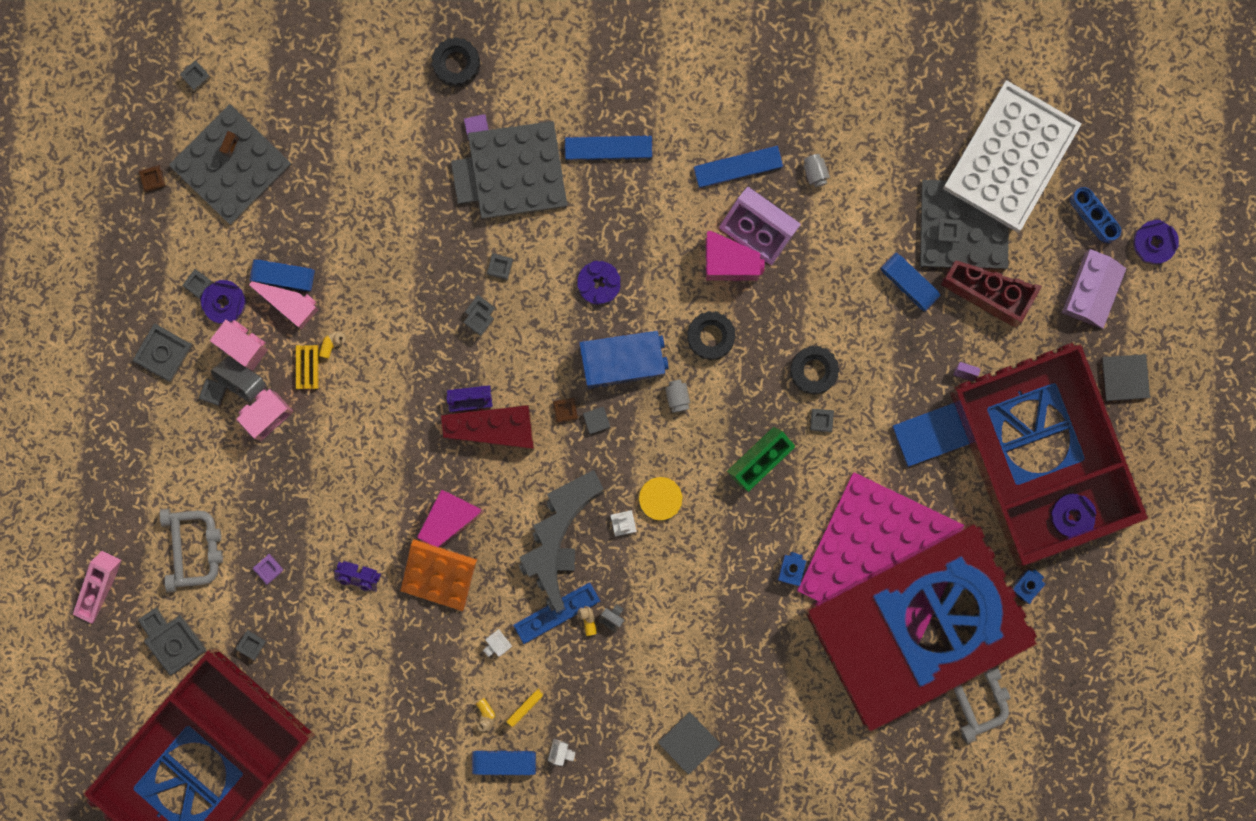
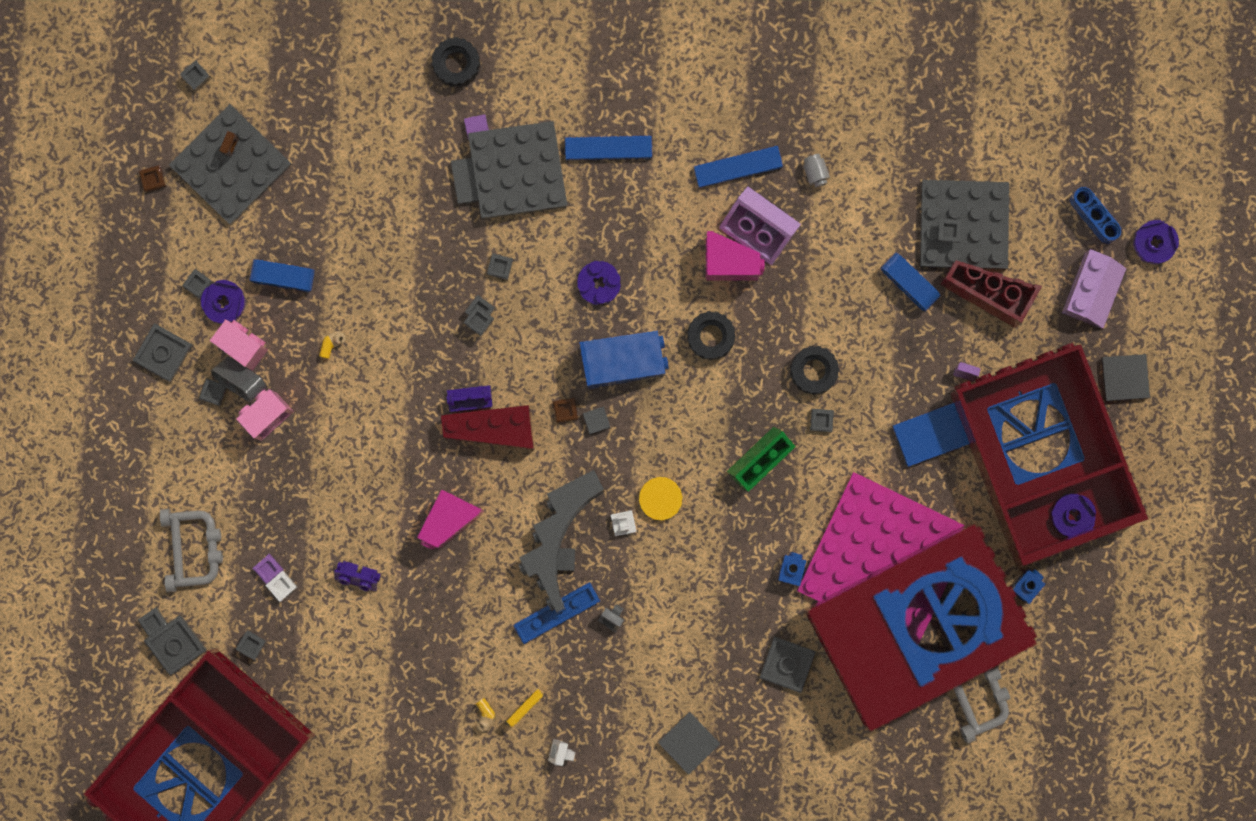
(96, 586): bright pink slope -> none
(281, 586): none -> white plate
(290, 303): bright pink slope -> none
(307, 348): yellow tile -> none
(438, 575): orange plate -> none
(497, 644): white tile -> none
(504, 762): blue beam -> none
(589, 622): arm -> none
(677, 396): light grey brick -> none
(787, 664): none -> dark grey tile
(1012, 156): white plate -> none

